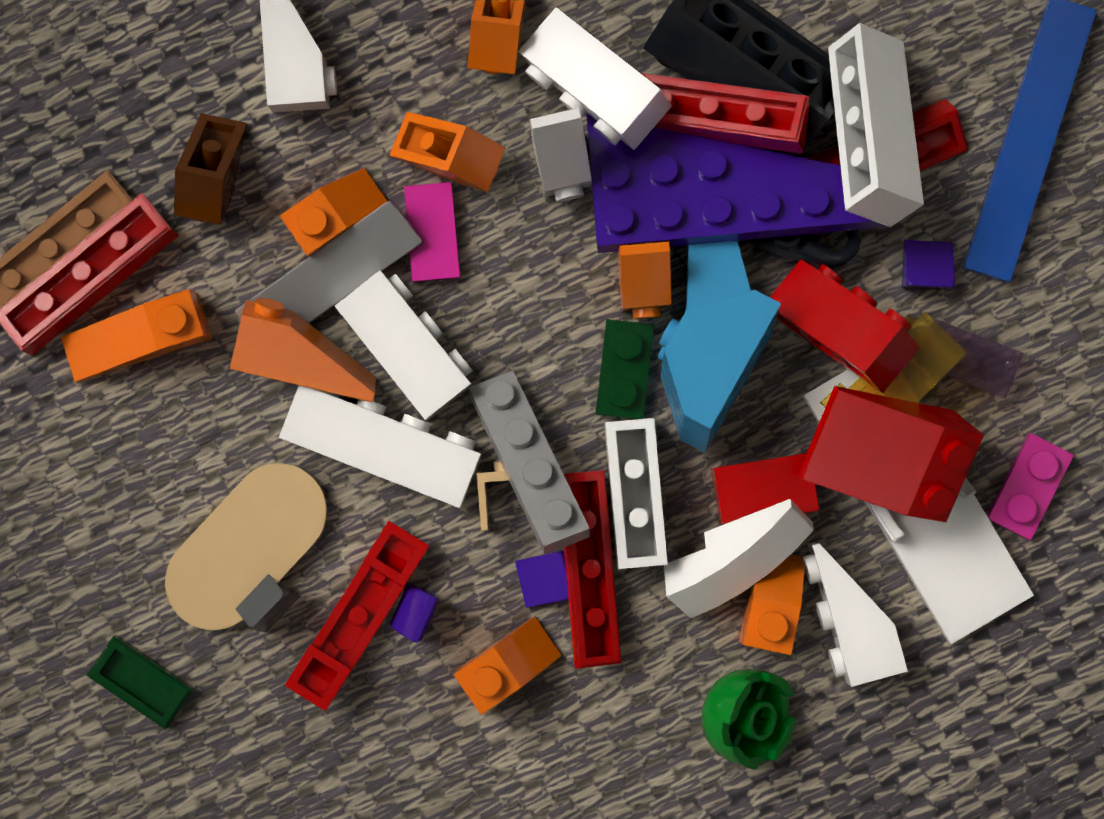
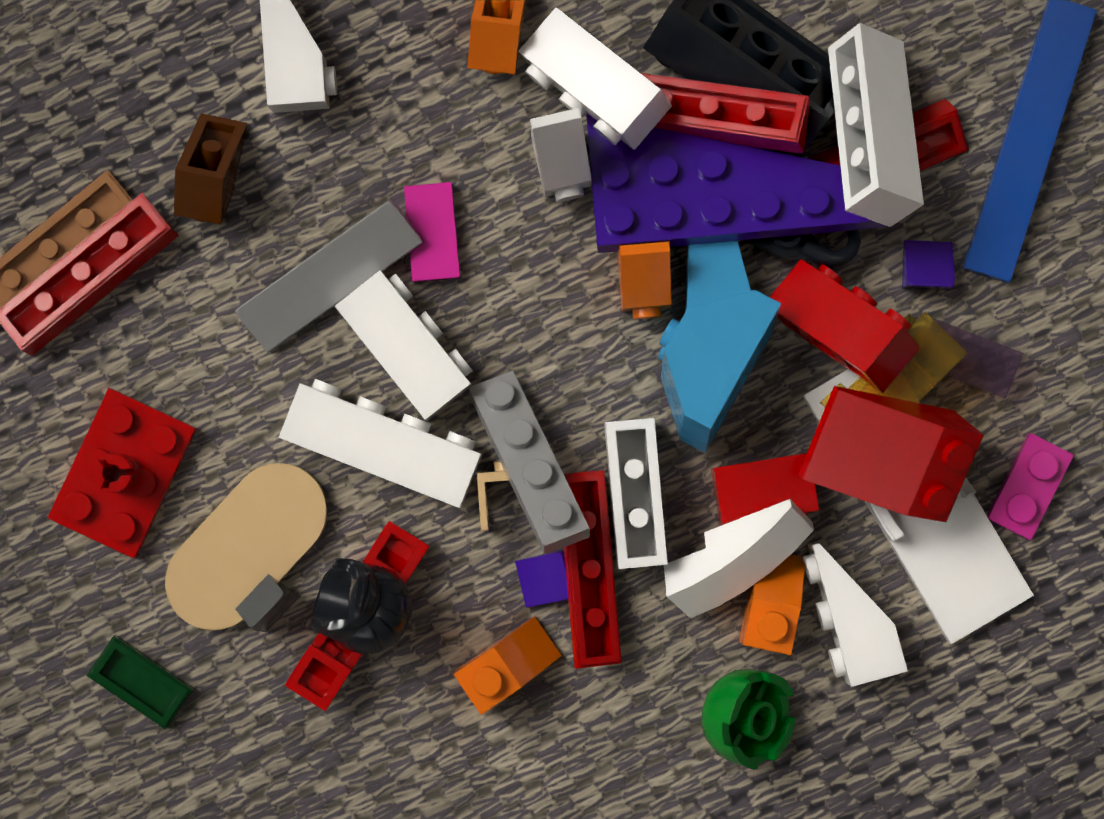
(122, 473): none -> red plate
(137, 335): orange slope -> none
(290, 350): orange slope -> none
(332, 210): orange slope -> none
(361, 606): none -> black hair
(414, 612): dark purple slope -> none
(448, 150): orange slope -> none
(624, 369): dark green plate -> none

